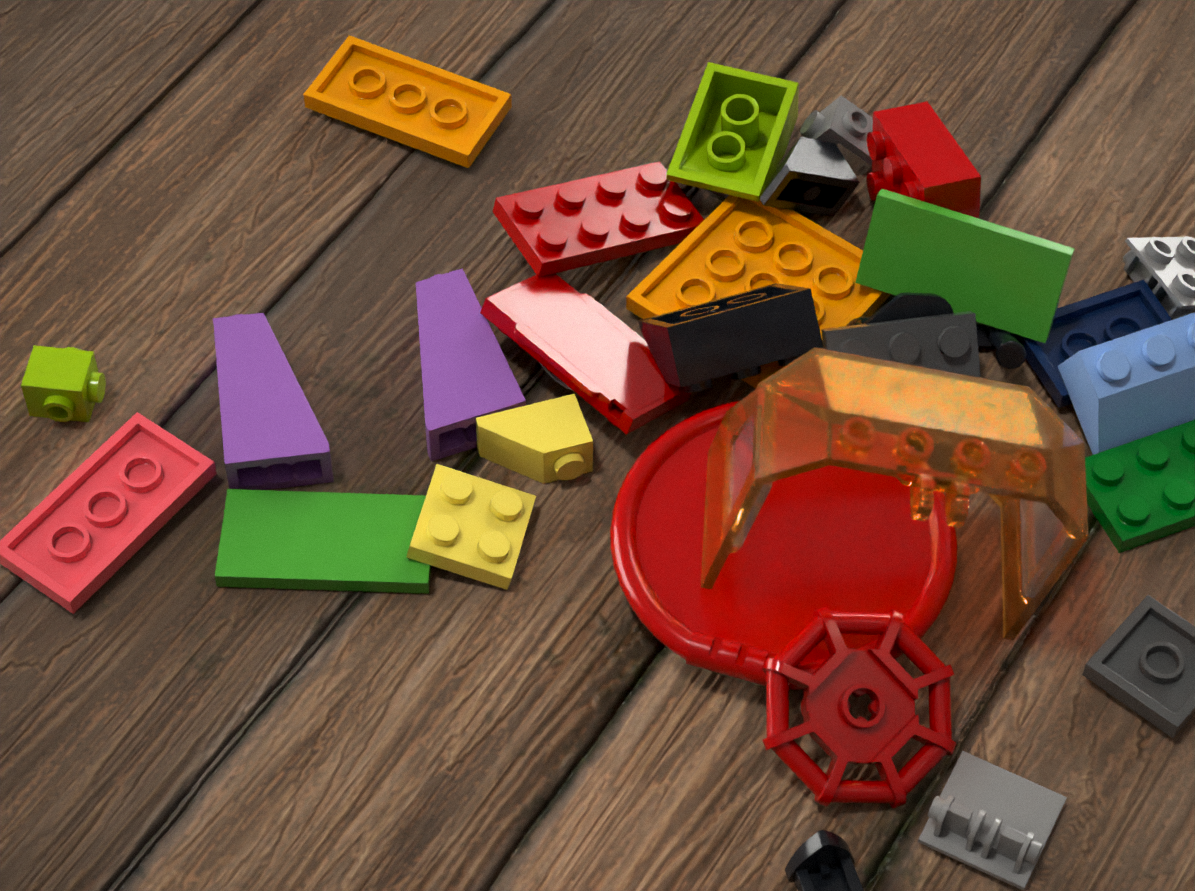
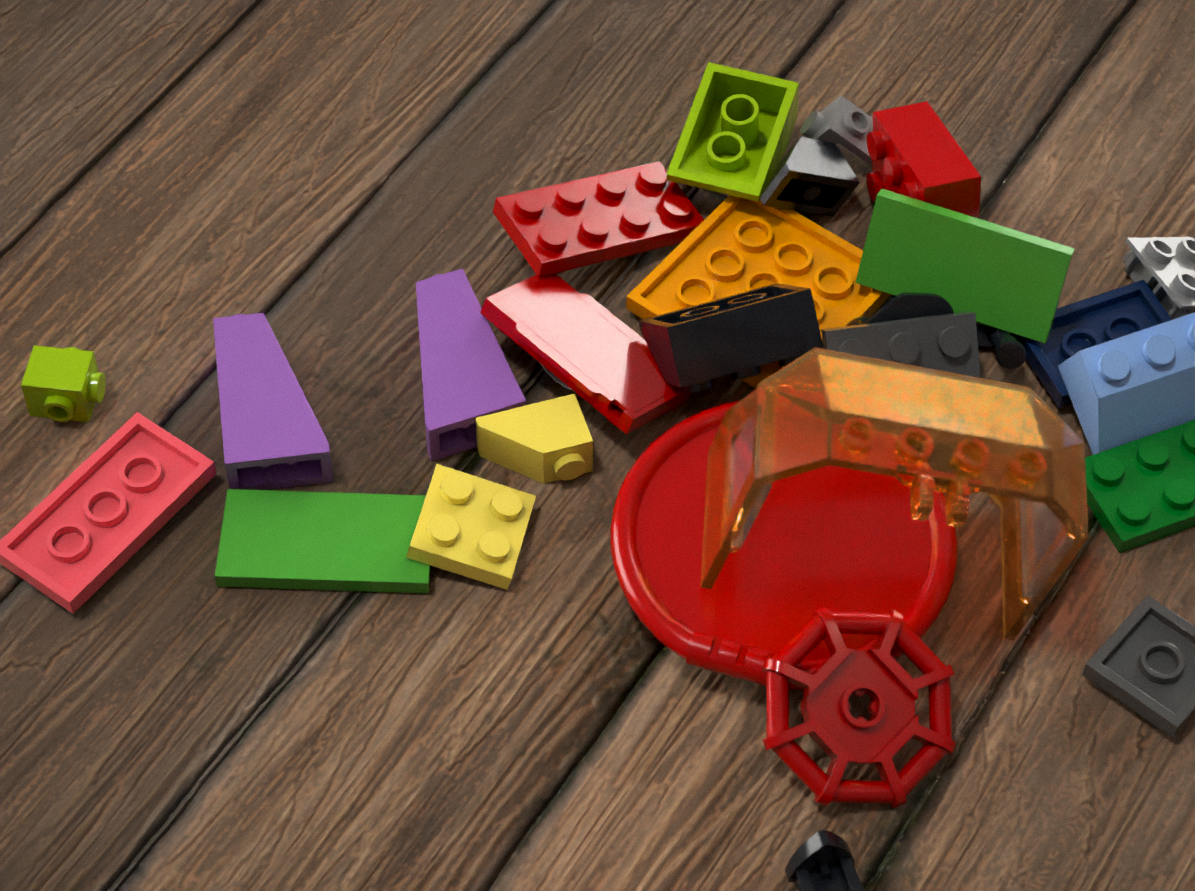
(408, 101): light orange plate -> none
(992, 820): light grey hinge -> none

